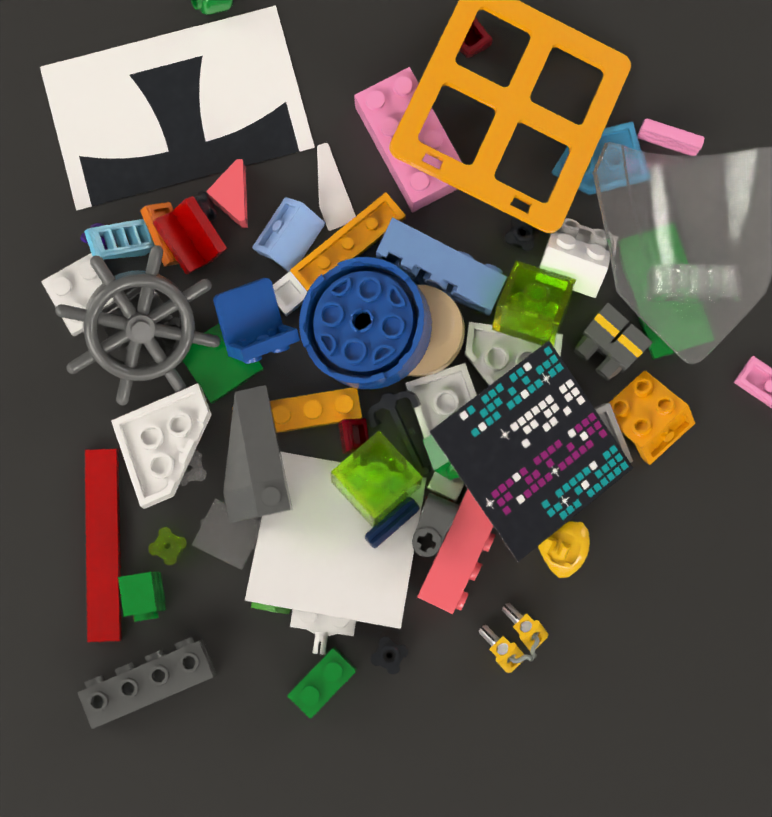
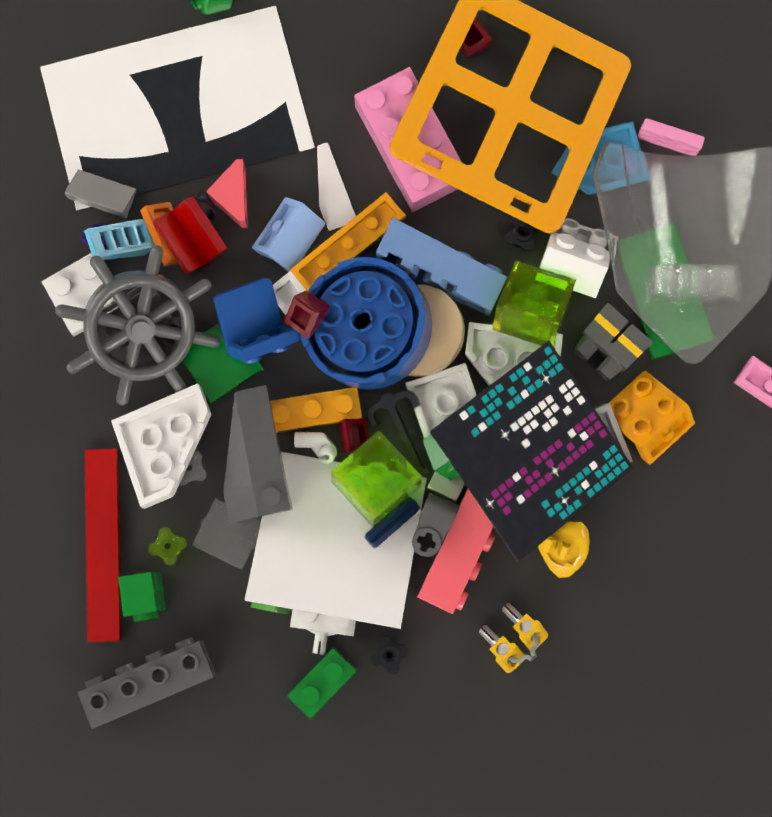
(101, 193): none -> light grey slope
(306, 313): none -> dark red slope
(318, 443): none -> white arm

